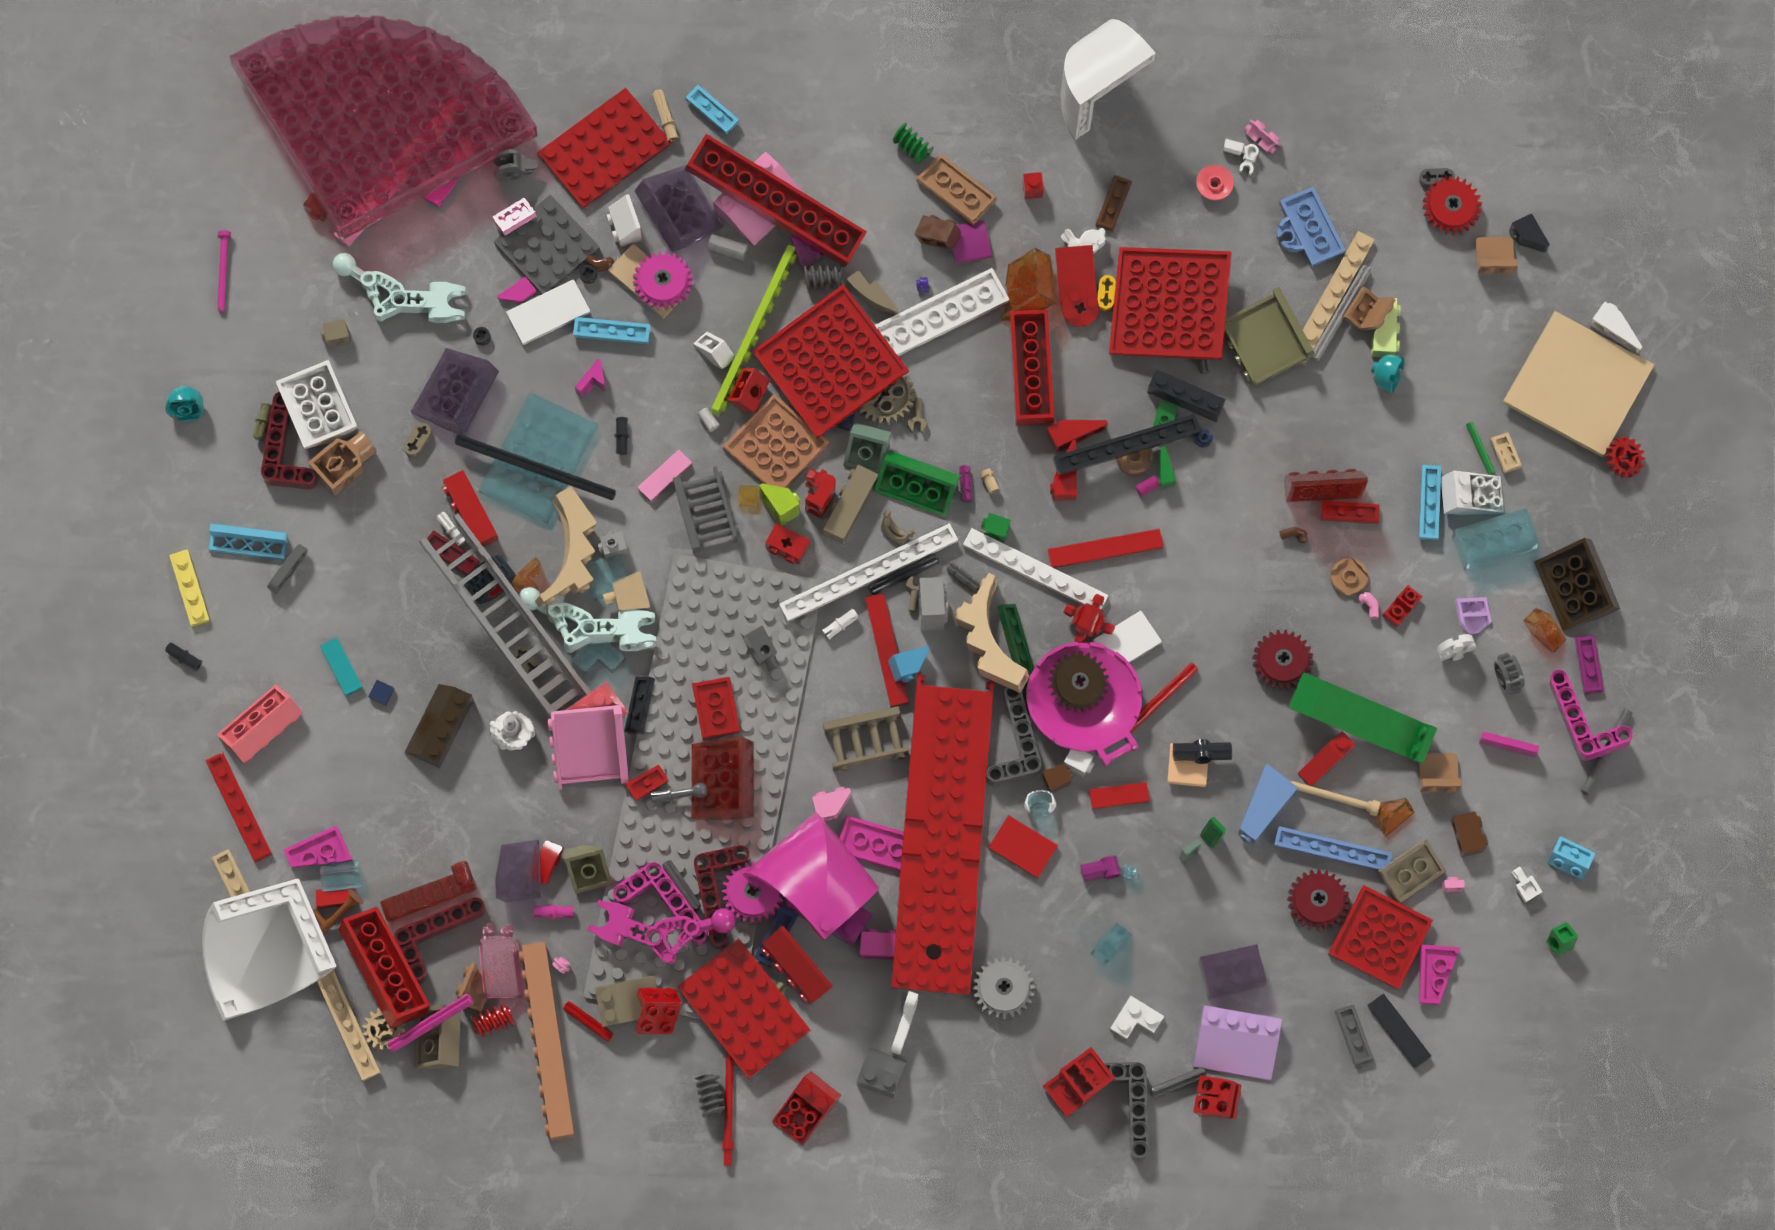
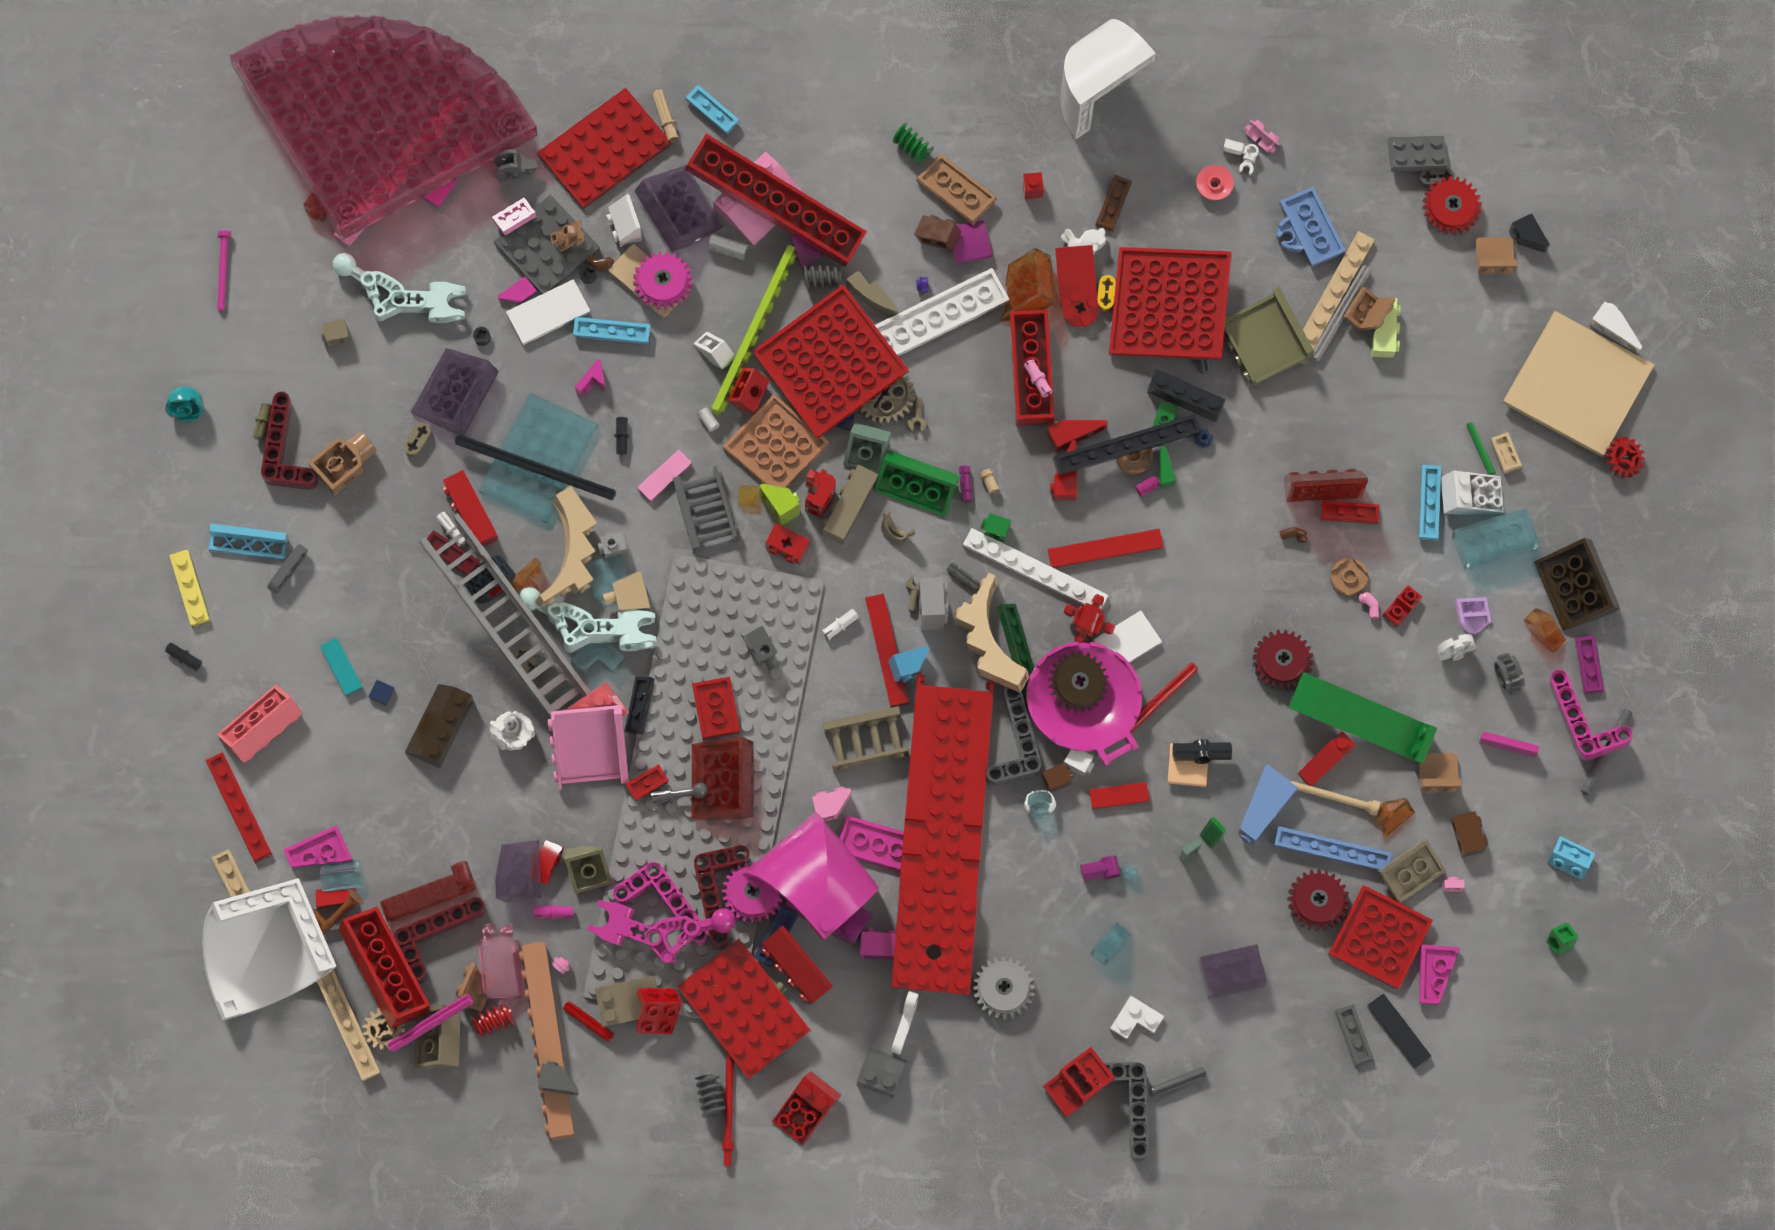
(317, 405): white slope -> none
(555, 1079): none -> dark grey slope
(568, 236): none -> medium nougat hips
(681, 884): dark grey axle -> none
(868, 572): white plate -> none
(903, 574): black axle -> none
(1023, 846): red tile -> none
(1038, 378): none -> bright pink pin
(1218, 1098): red hips -> none
(1237, 1042): lavender slope -> none
(1388, 372): teal cylinder -> none
(1417, 153): none -> dark grey plate
(1527, 887): white plate -> none

